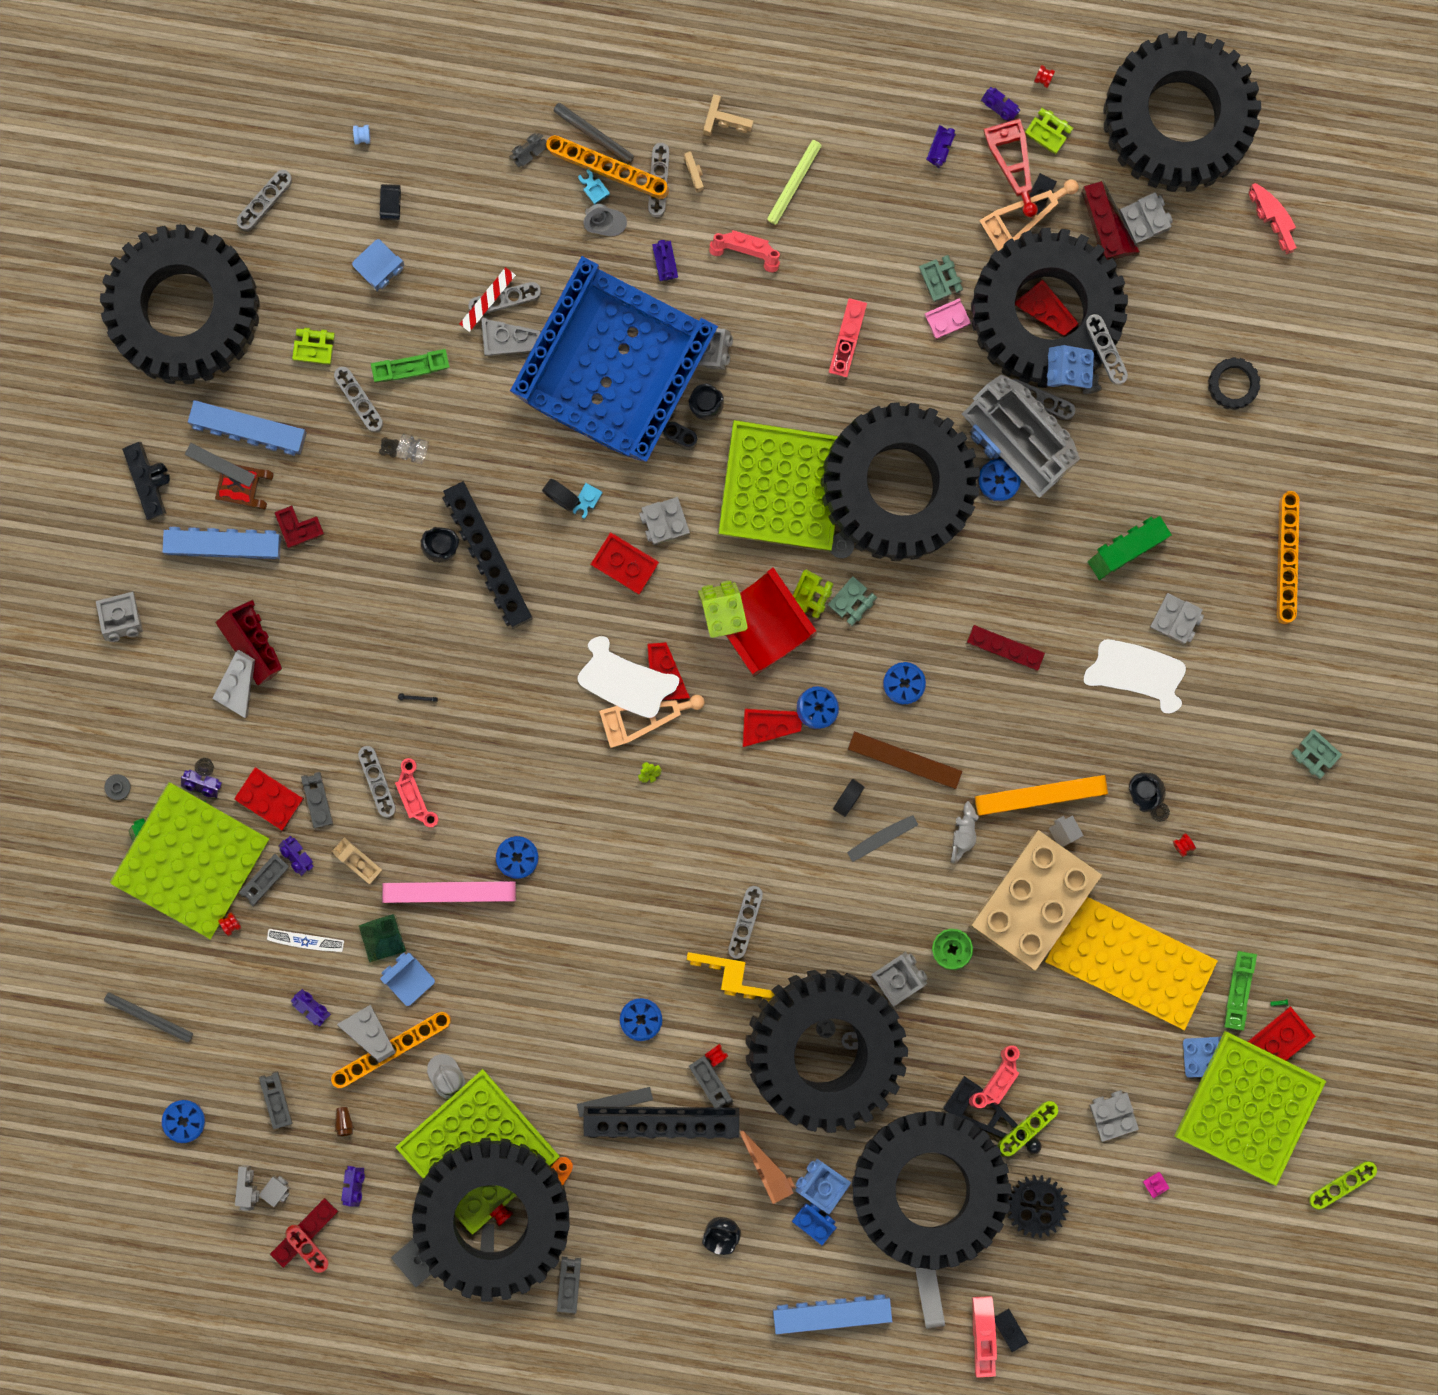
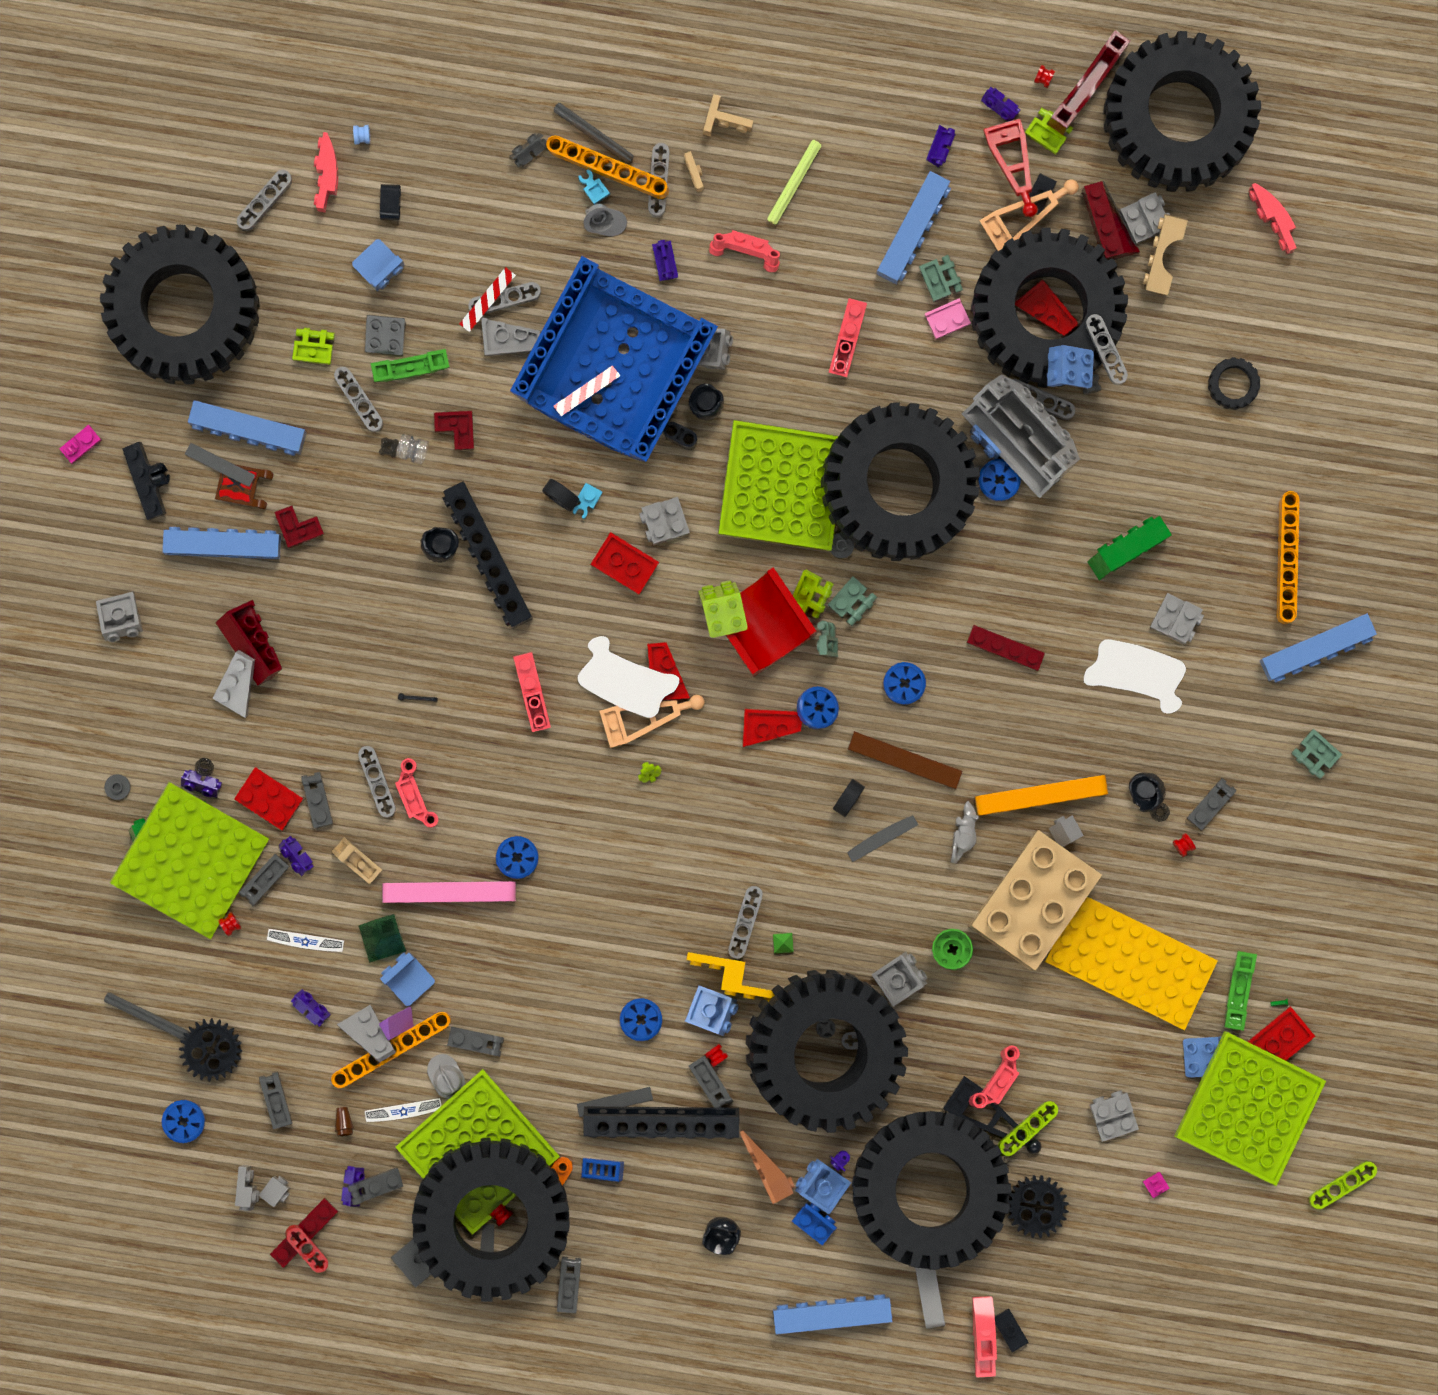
(80, 444): none -> dark pink plate
(195, 1040): none -> black gear
(327, 165): none -> coral slope
(375, 1185): none -> dark grey plate
(385, 335): none -> dark grey hinge
(397, 1023): none -> medium lavender slope
(402, 1111): none -> white sticker
(458, 422): none -> dark red plate
(474, 1041): none -> dark grey plate
(532, 691): none -> coral slope
(586, 390): none -> sticker
(618, 1172): none -> blue slope
(712, 1011): none -> medium blue plate
(783, 943): none -> bright green slope
(827, 643): none -> sand green plate
(840, 1160): none -> dark purple hinge
(913, 227): none -> medium blue brick
(1089, 83): none -> dark red arch
(1171, 230): none -> tan arch
(1211, 804): none -> dark grey plate
(1318, 647): none -> medium blue brick

